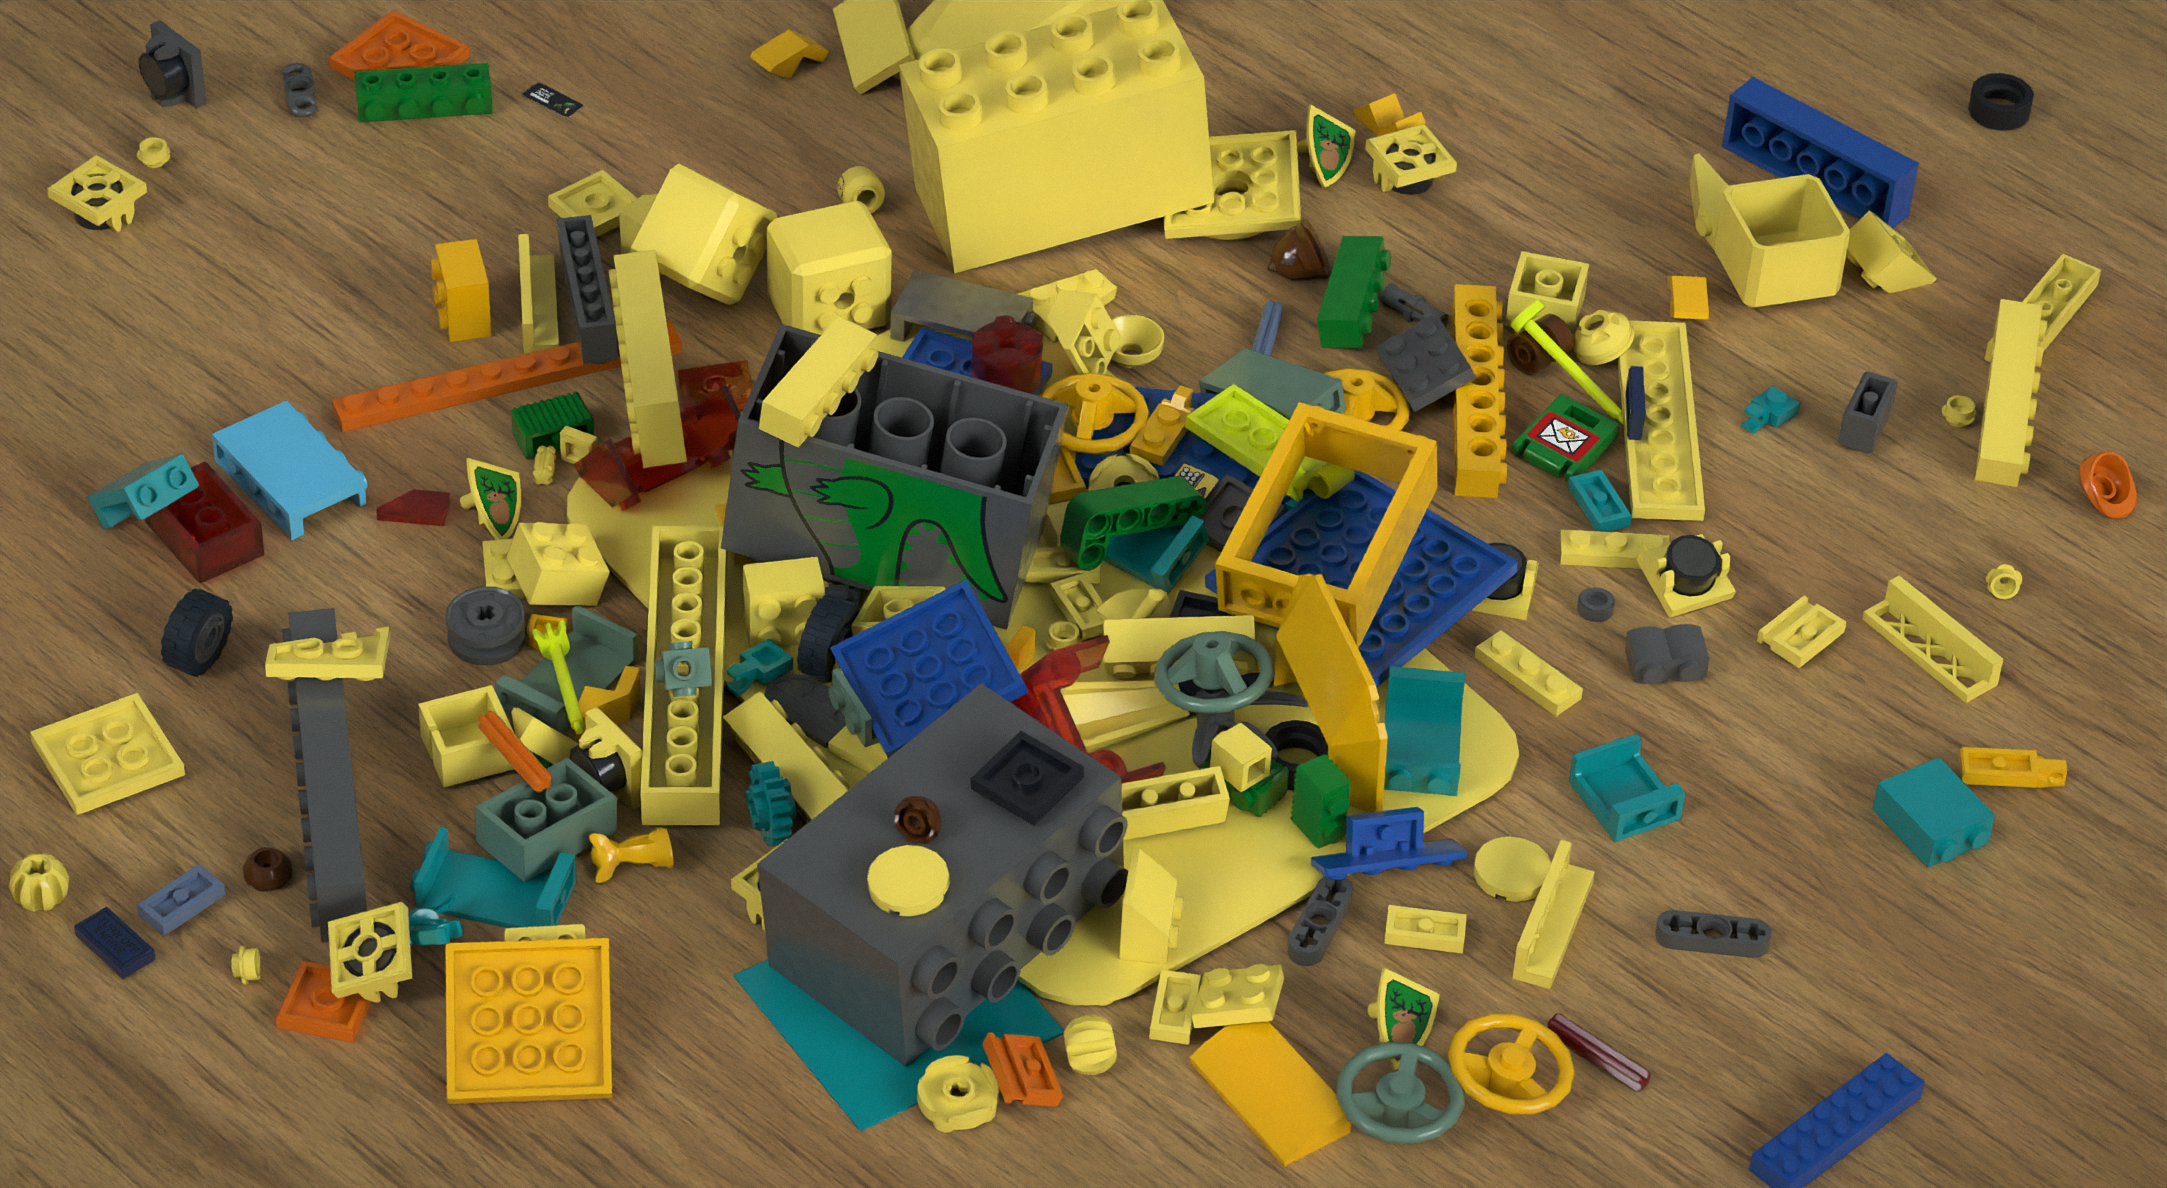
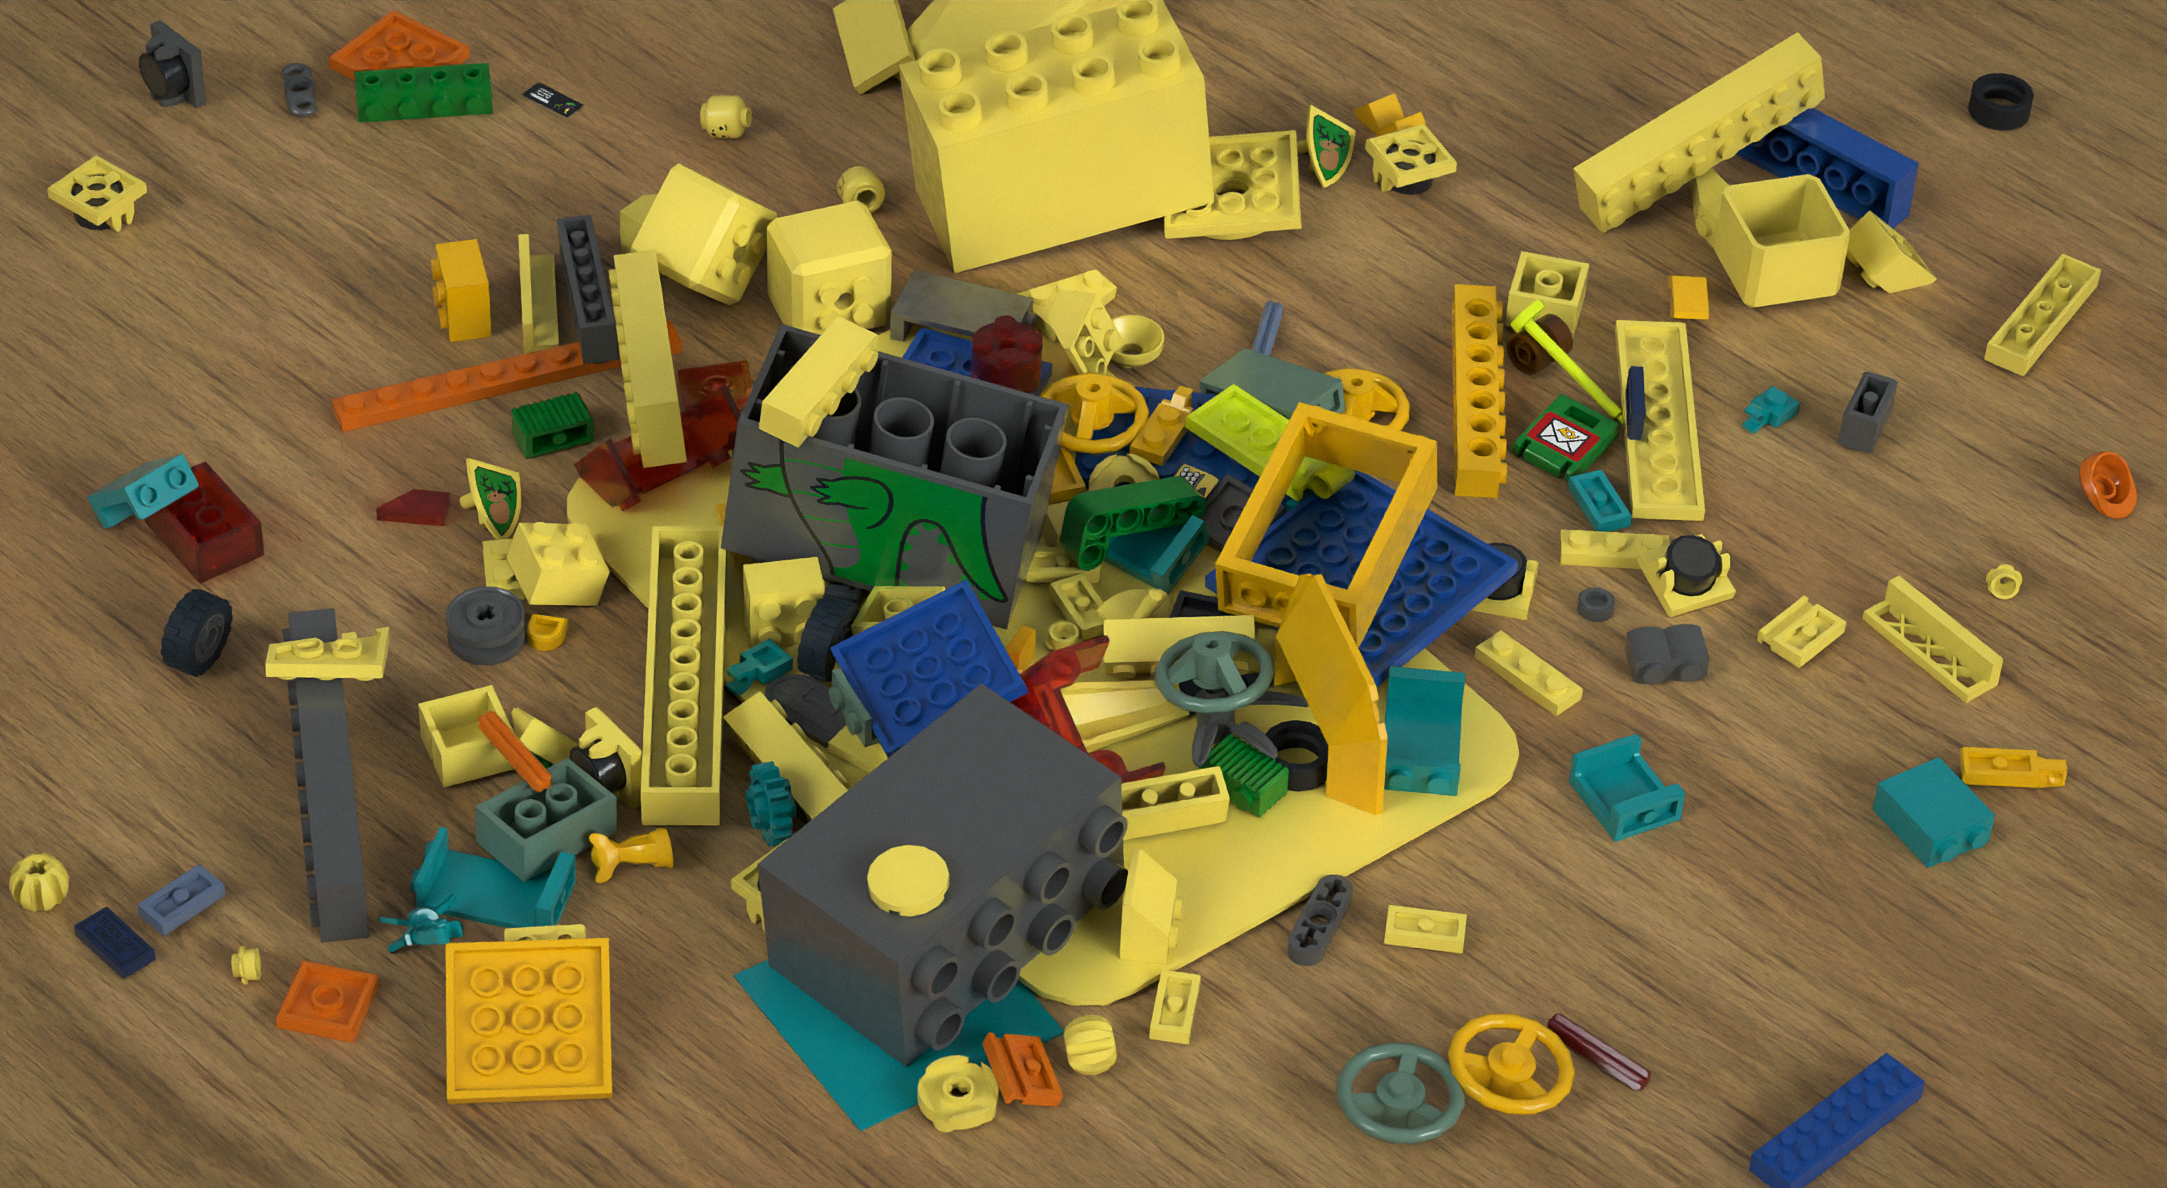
(107, 753): light yellow plate -> none
(153, 152): light yellow plate -> none
(267, 869): reddish brown plate -> none
(287, 466): medium azure panel -> none
(370, 952): light yellow piece -> none
(544, 465): light yellow piece -> none
(555, 646): neon yellow piece -> none
(576, 444): light yellow tile -> none
(594, 196): light yellow plate -> none
(594, 660): sand green panel -> none
(616, 704): yellow slope -> none
(698, 664): sand green brick -> none
(725, 116): none -> light yellow head
(785, 52): yellow slope -> none
(918, 819): reddish brown plate -> none
(1027, 778): black plate -> none
(1237, 996): light yellow plate -> none
(1241, 756): light yellow brick -> none
(1271, 1089): yellow slope -> none
(1299, 254): reddish brown piece -> none
(1321, 801): green brick -> none
(1353, 291): green brick -> none
(1385, 842): blue bracket -> none
(1397, 299): dark grey pin -> none
(1403, 1011): shield -> none
(1425, 362): dark grey plate -> none
(1511, 868): light yellow tile -> none
(1552, 920): light yellow fence -> none
(1605, 342): light yellow piece -> none
(1699, 942): dark grey beam -> none
(1700, 133): none -> light yellow brick
(1959, 411): light yellow plate -> none
(2009, 393): light yellow brick -> none

